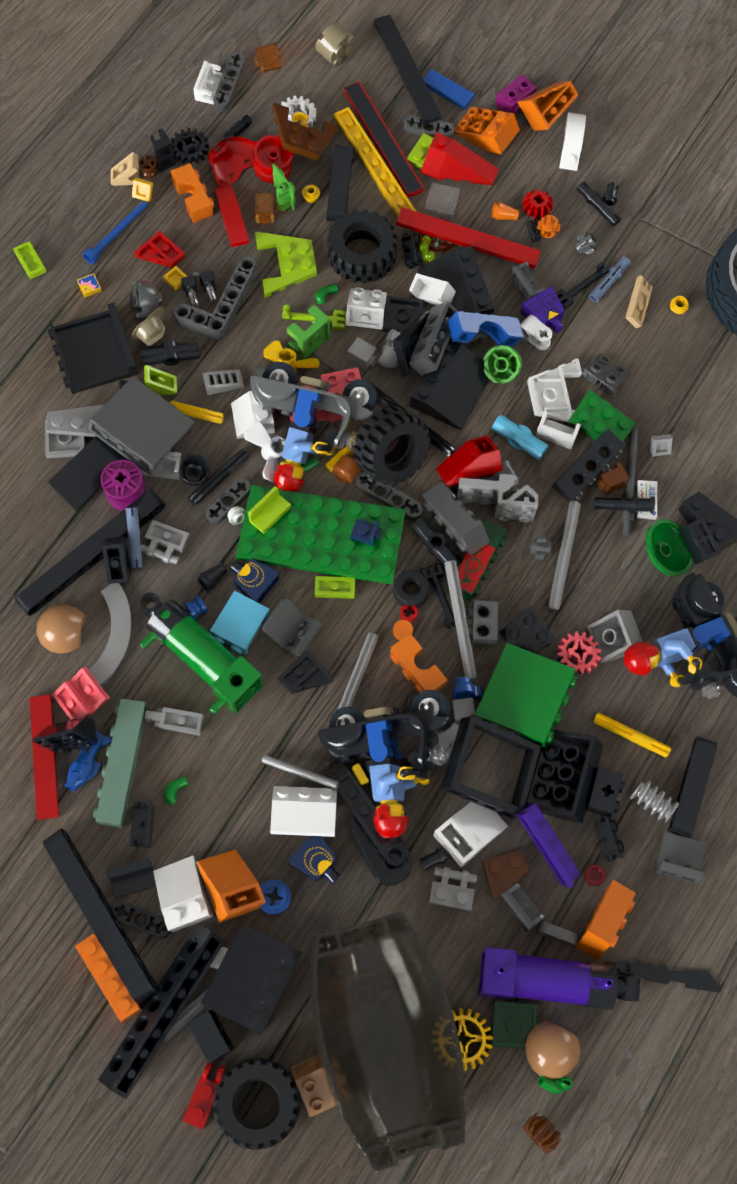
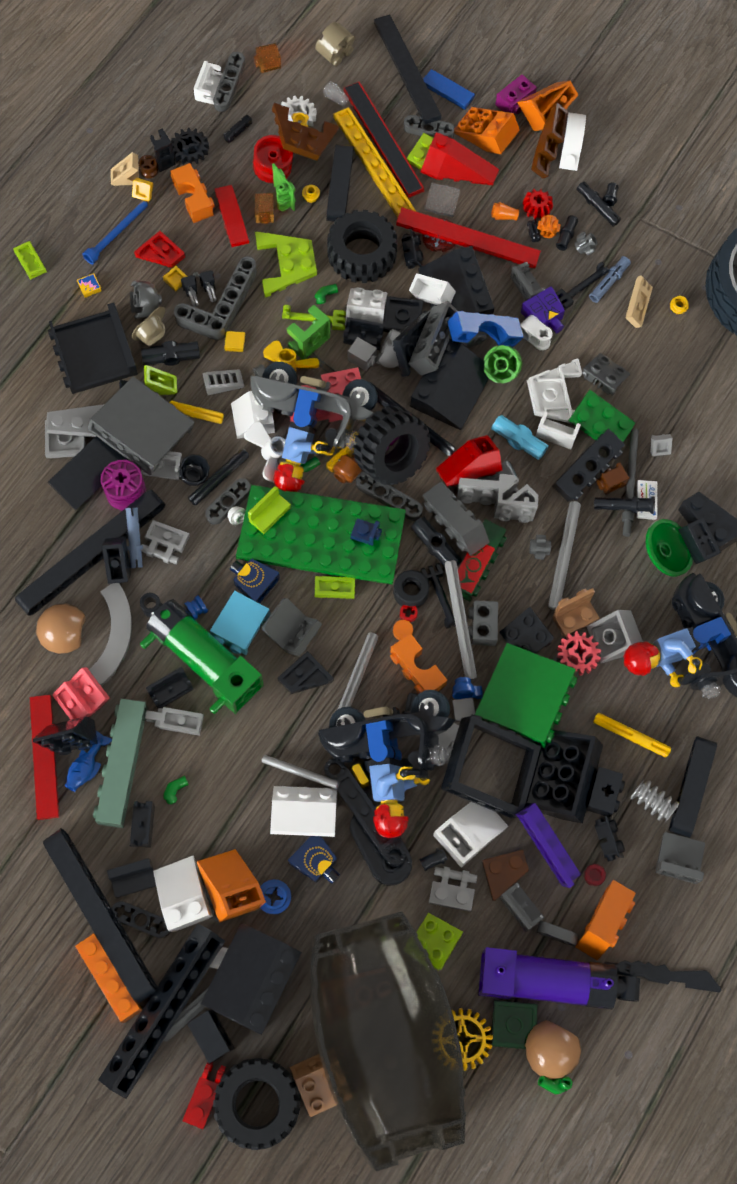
(169, 688): none -> black hinge
(212, 576): black cone -> none
(231, 159): red piece -> none
(234, 341): none -> yellow tile
(335, 93): none -> clear cone
(366, 330): none -> black hinge
(424, 248): clear neon green arm -> none
(438, 939): none -> lime hinge
(542, 1133): reddish brown gear -> none
(551, 135): none -> reddish brown slope
(567, 233): none -> black pin
(575, 613): none -> medium nougat bracket

